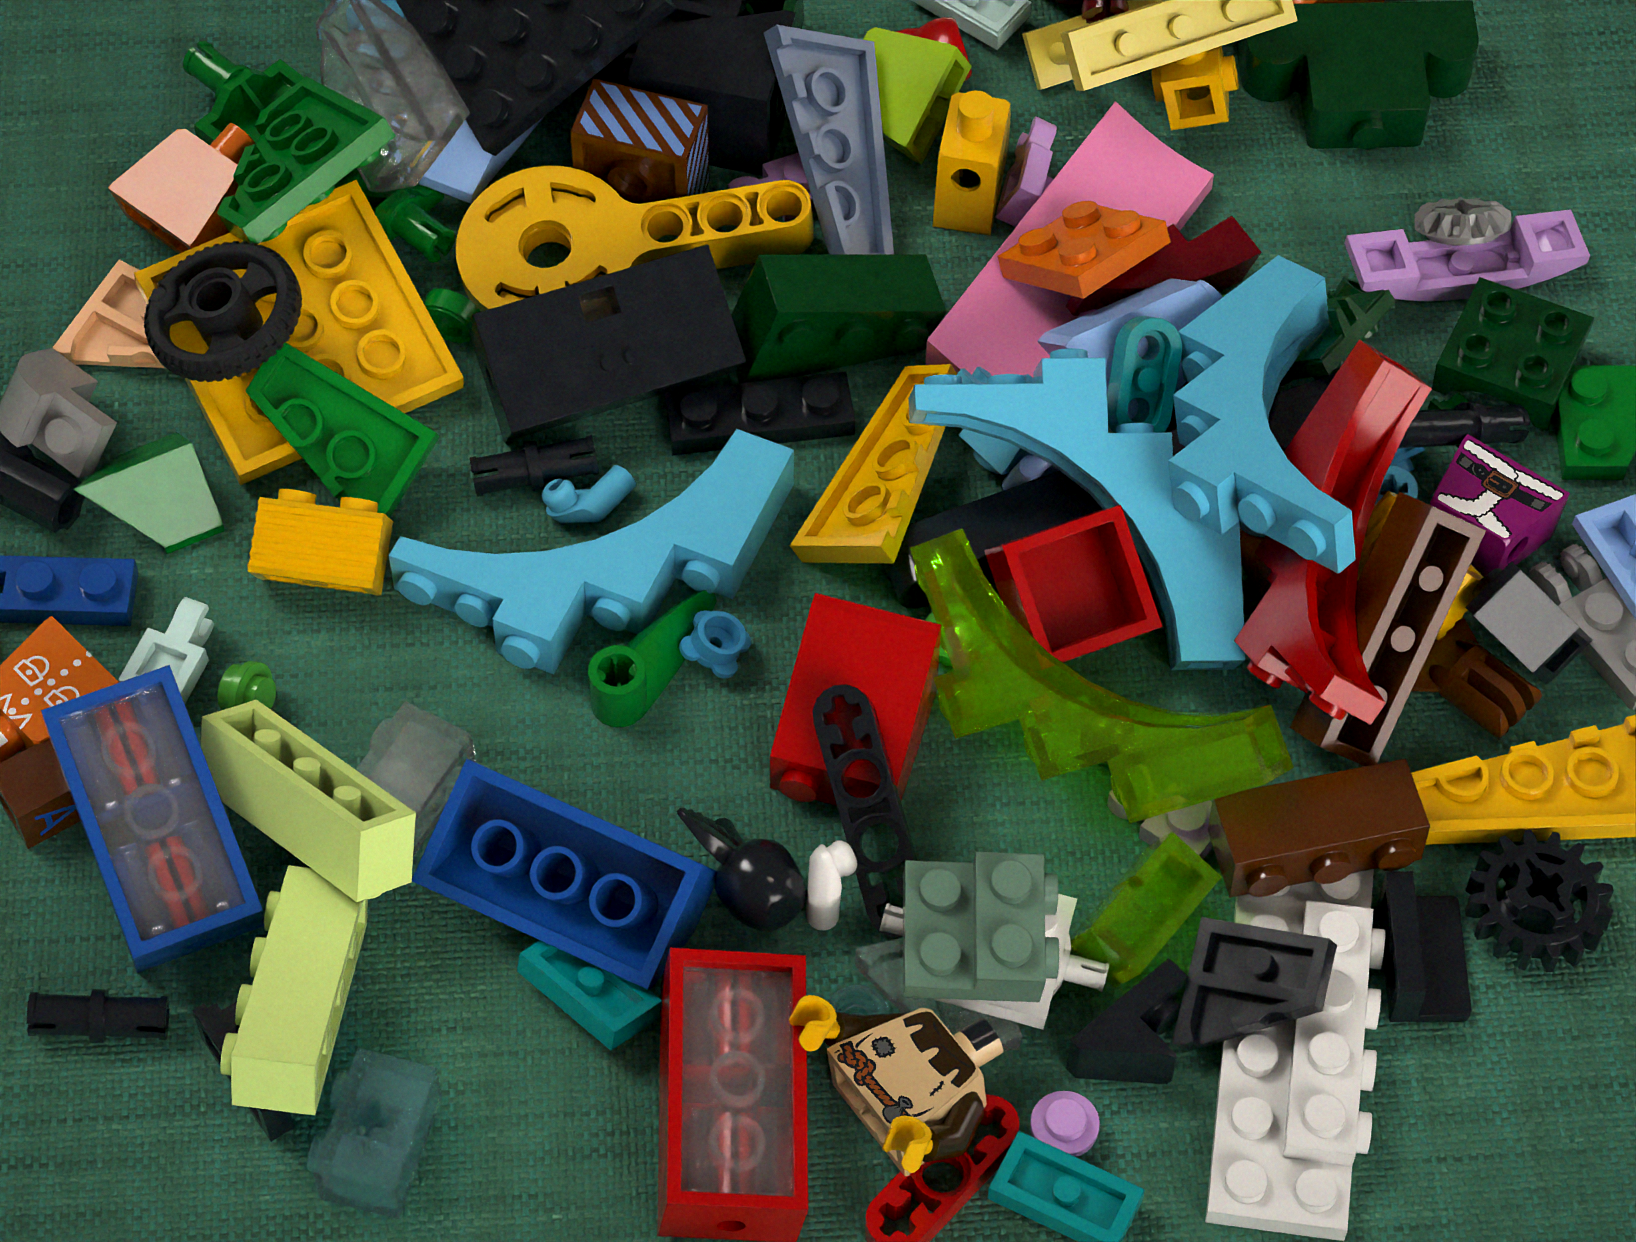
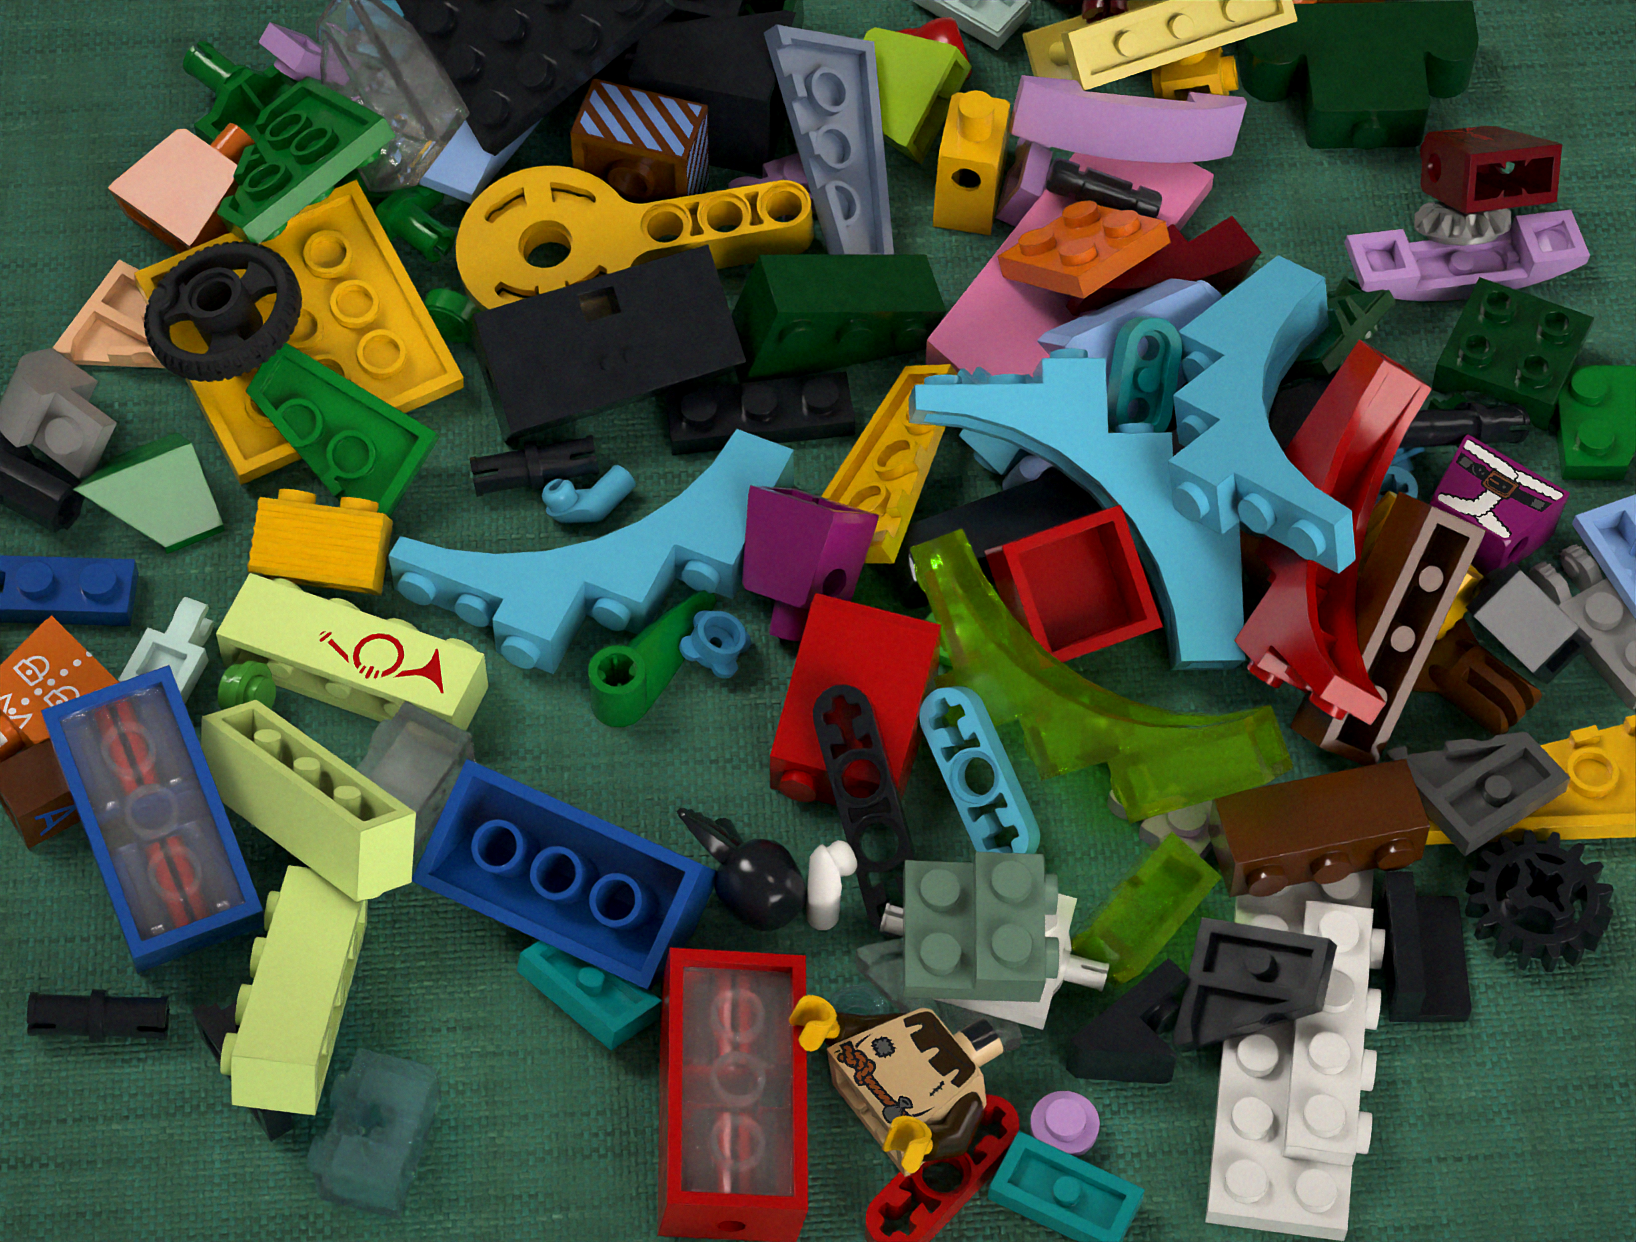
(295, 52): none -> lavender plate
(350, 655): none -> yellowish green brick
(802, 548): none -> magenta torso
(952, 766): none -> medium azure beam
(1101, 188): none -> black axle
(1124, 125): none -> lavender slope
(1466, 171): none -> dark red torso
(1483, 786): none -> dark grey wing

